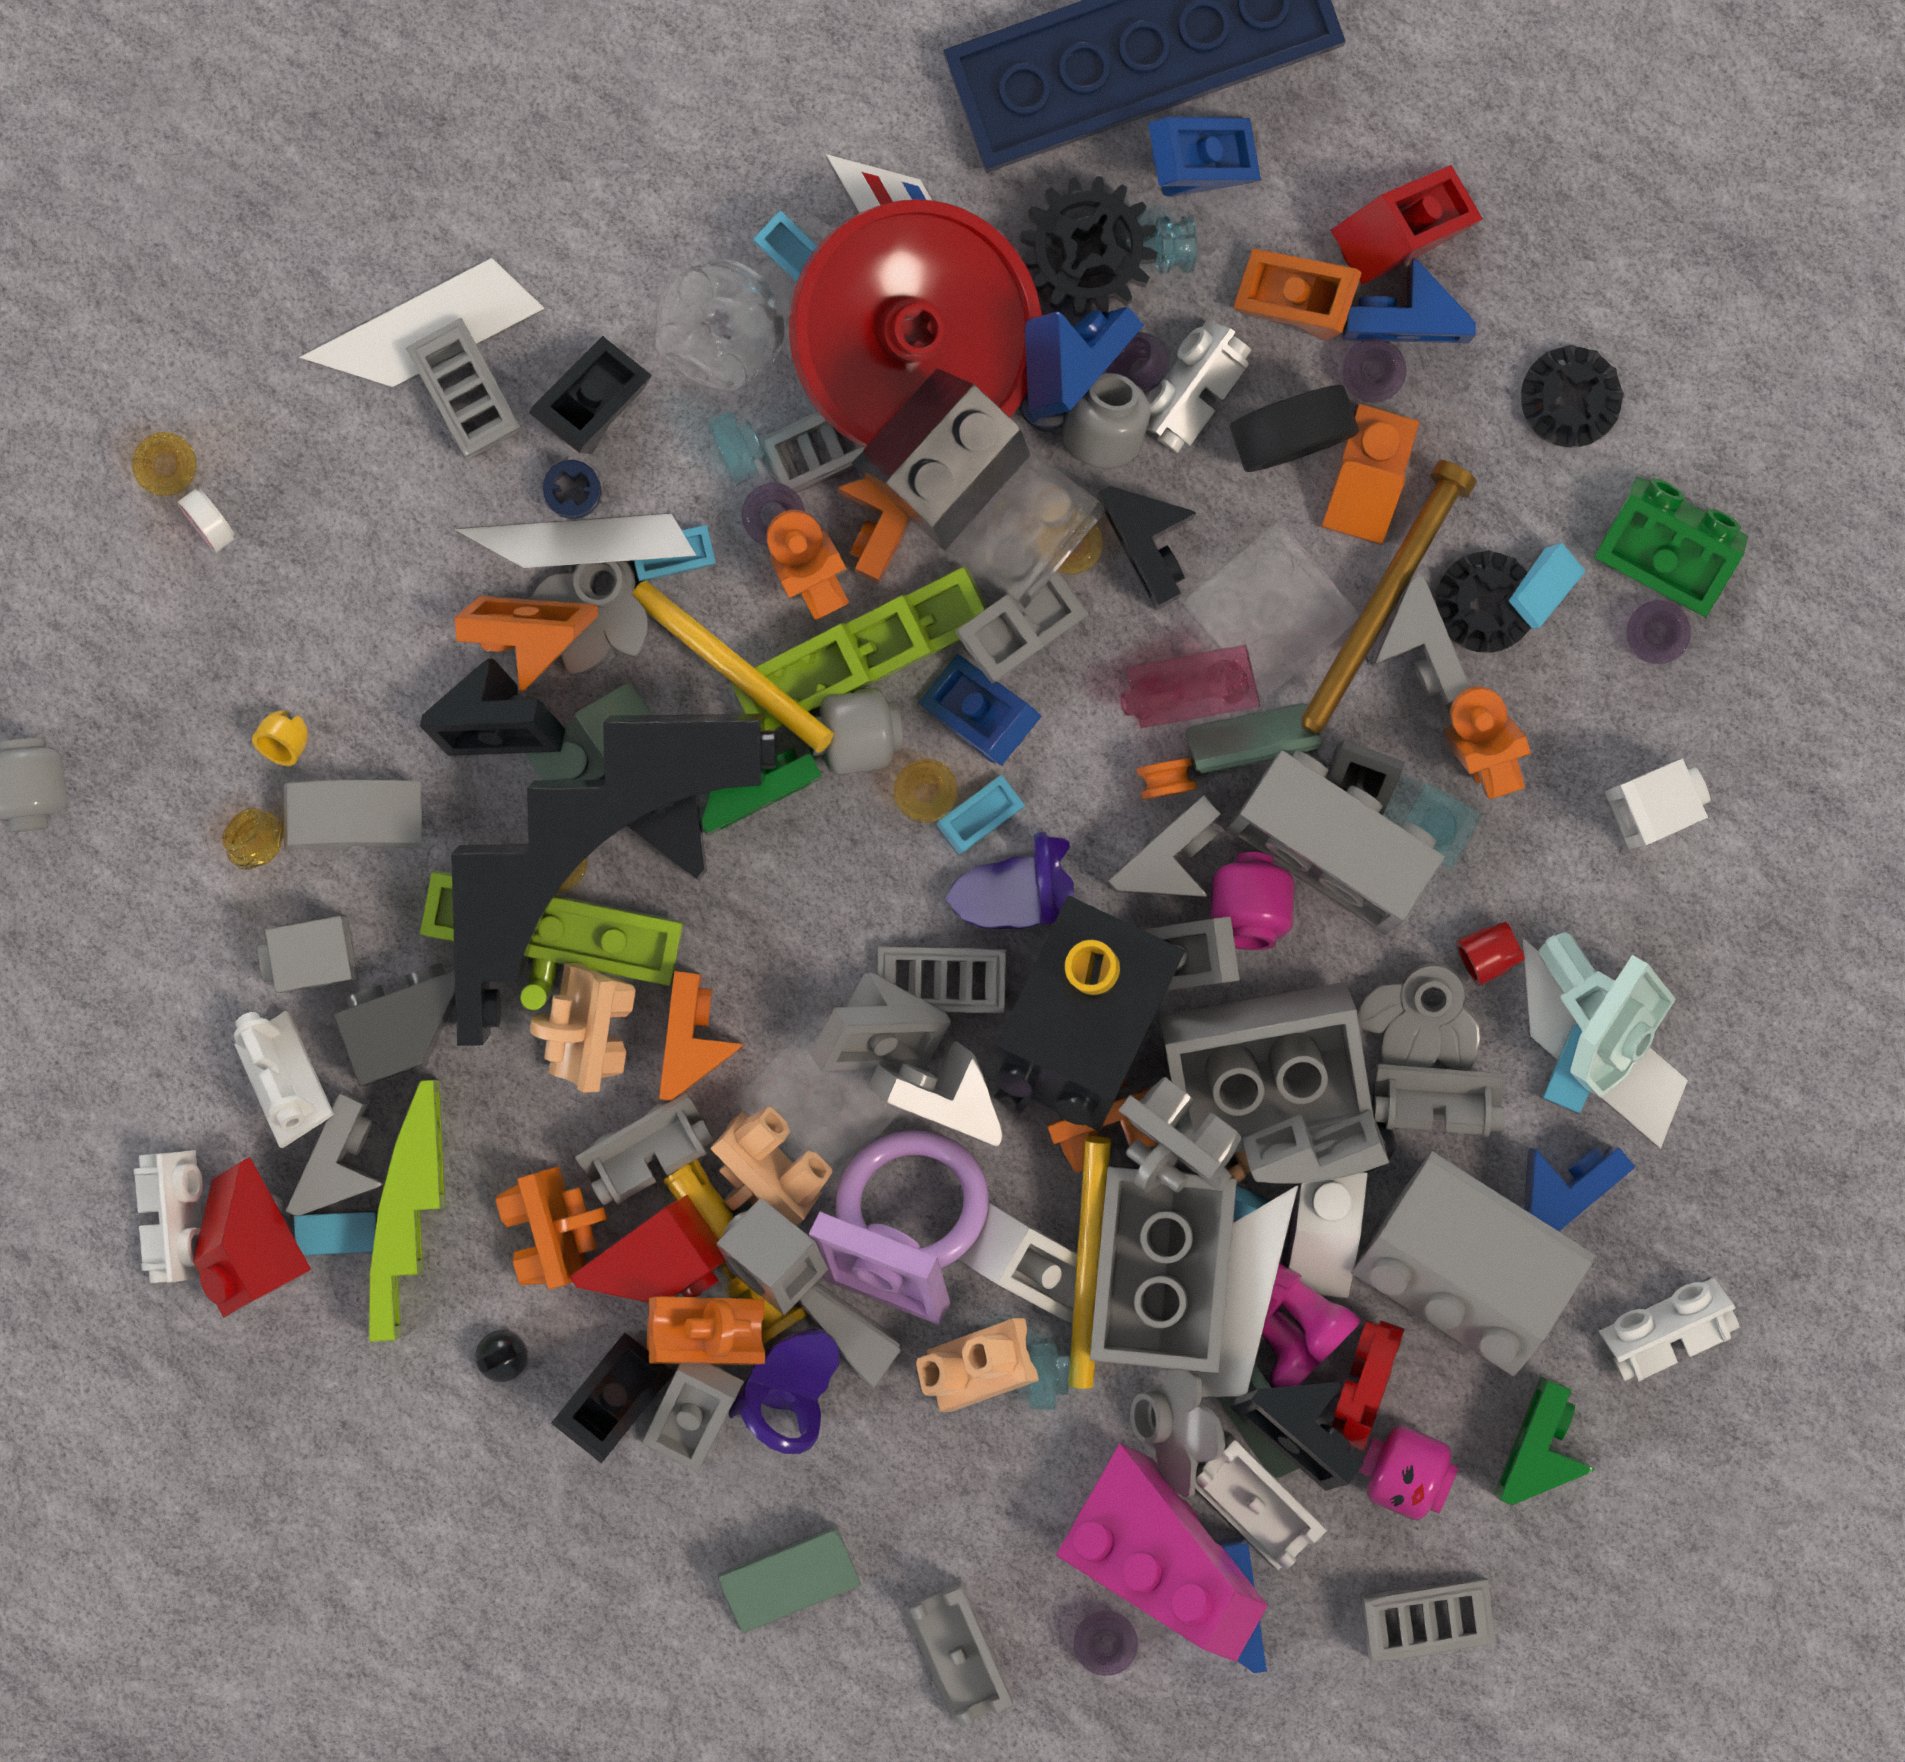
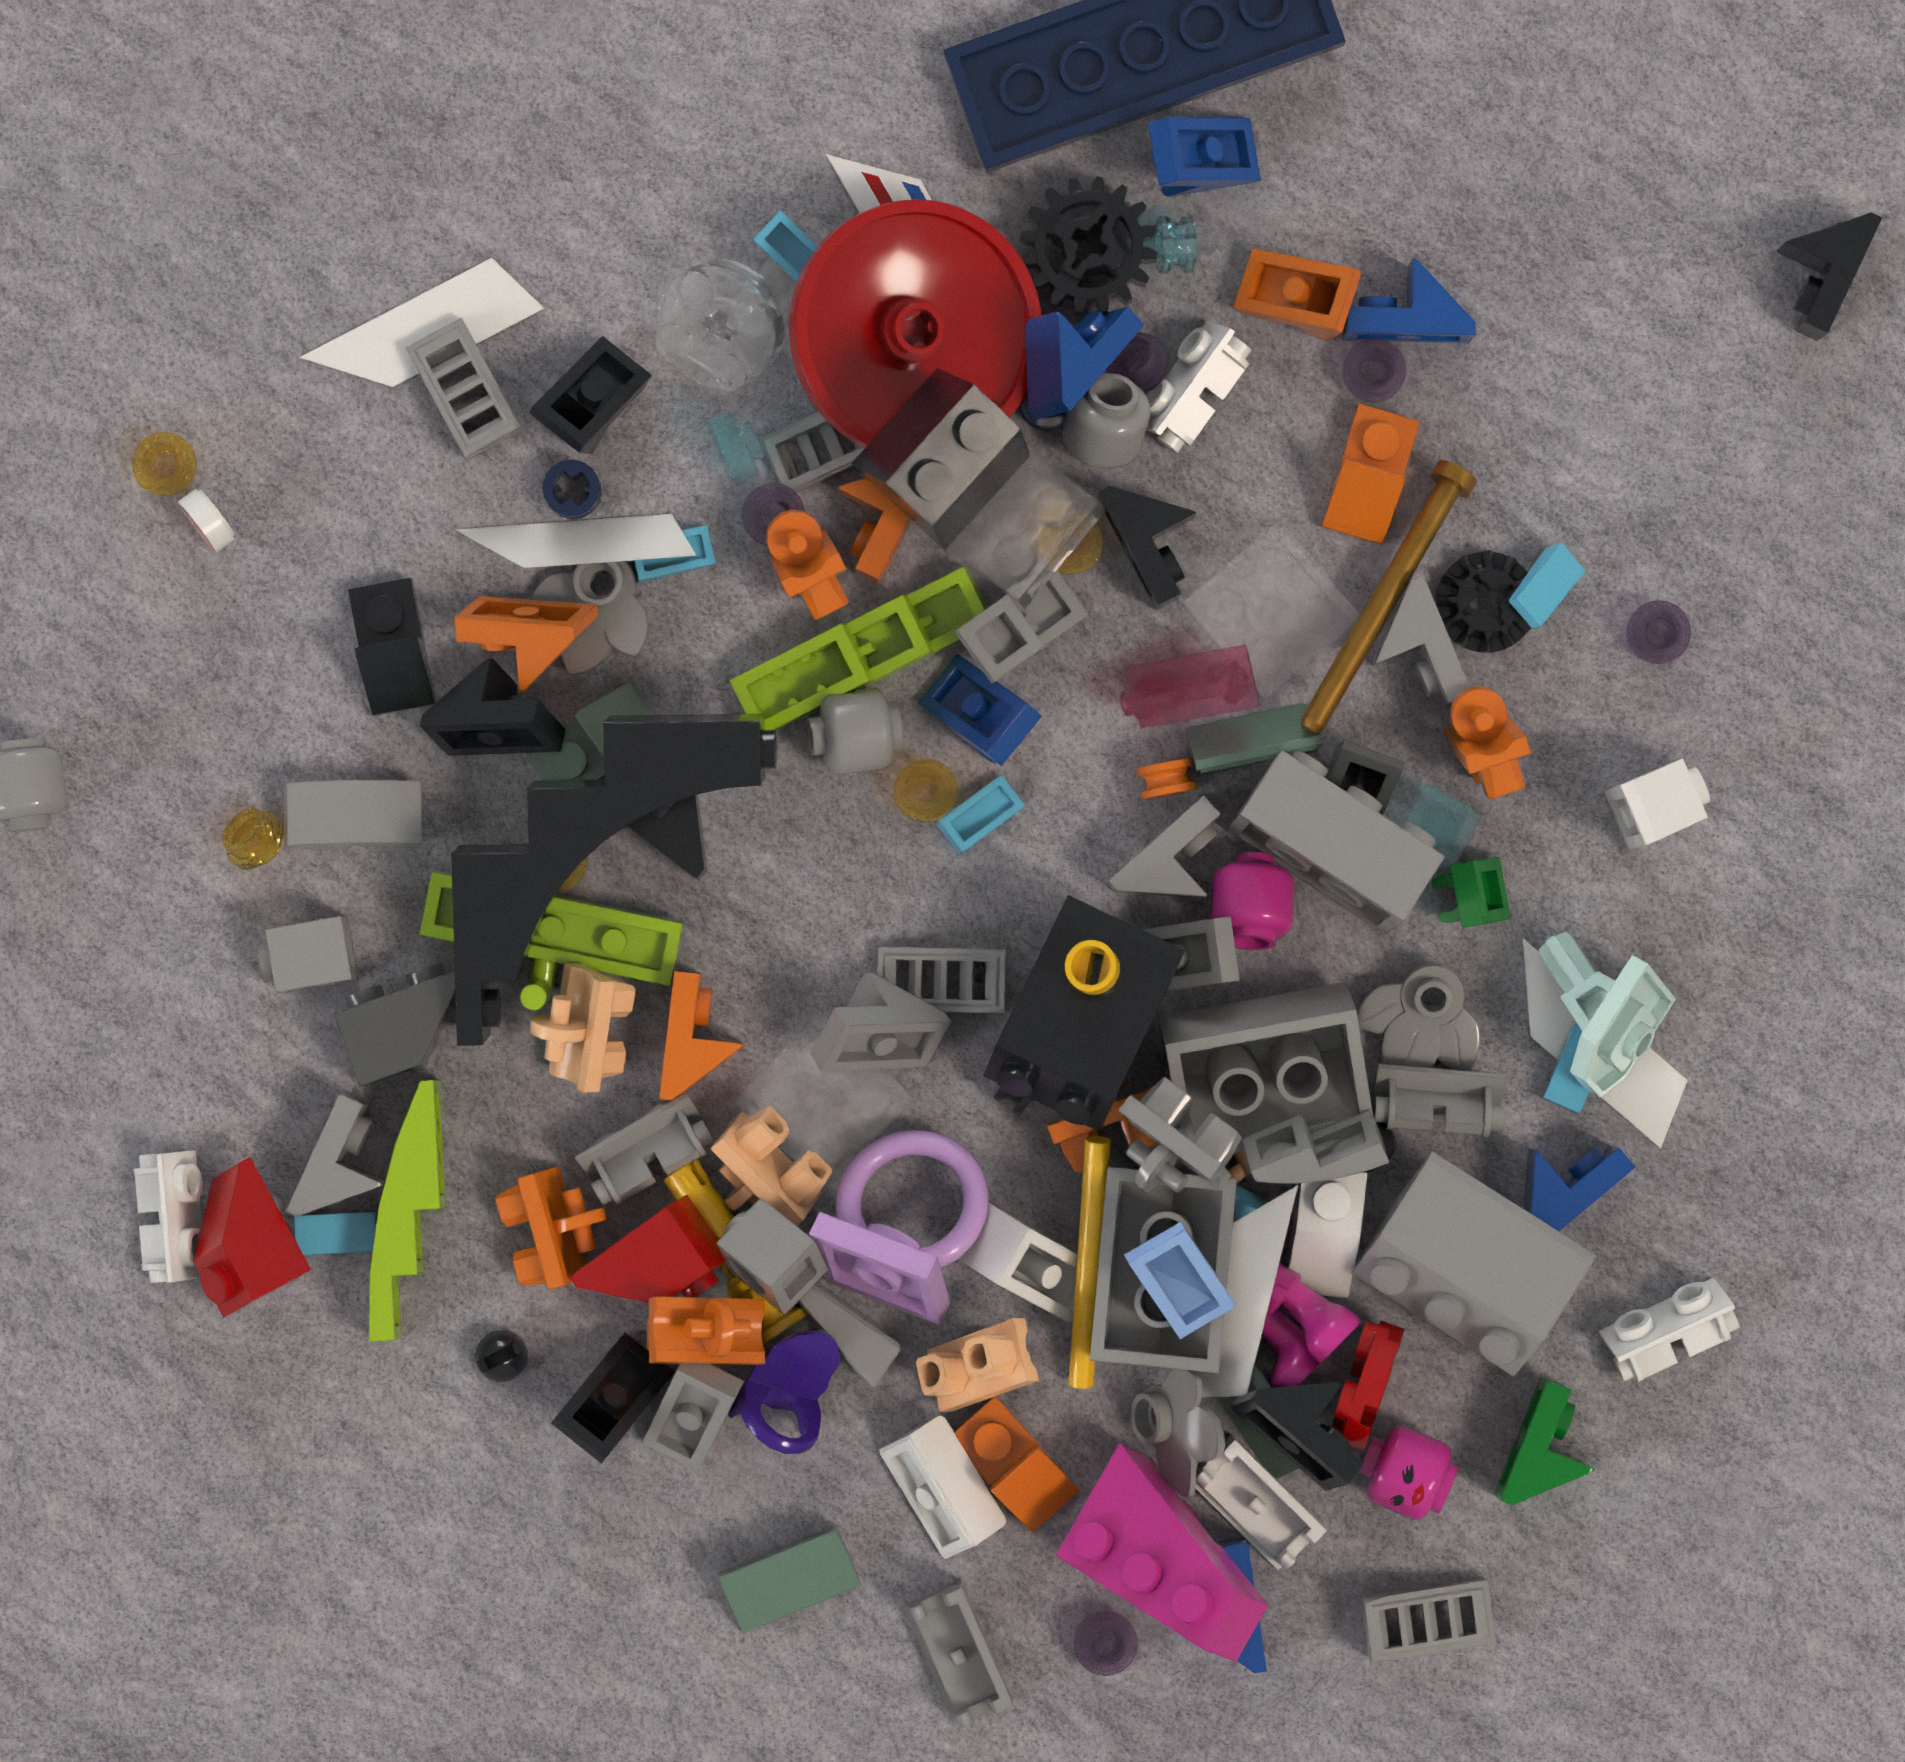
(281, 738): yellow hinge -> none
(281, 1075): white hinge -> none
(391, 647): none -> black slope
(733, 667): yellow bar -> none
(734, 804): green slope -> none
(943, 1487): none -> white slope
(952, 1099): slope -> none
(1014, 1464): none -> orange slope
(1016, 890): piece -> none
(1052, 1375): clear light blue plate -> none
(1180, 1280): none -> light blue slope
(1294, 428): black tyre -> none
(1405, 224): red slope -> none
(1478, 893): none -> green tile
(1489, 952): red hose -> none
(1566, 425): black gear -> none
(1673, 545): green bracket -> none
(1837, 256): none -> black slope

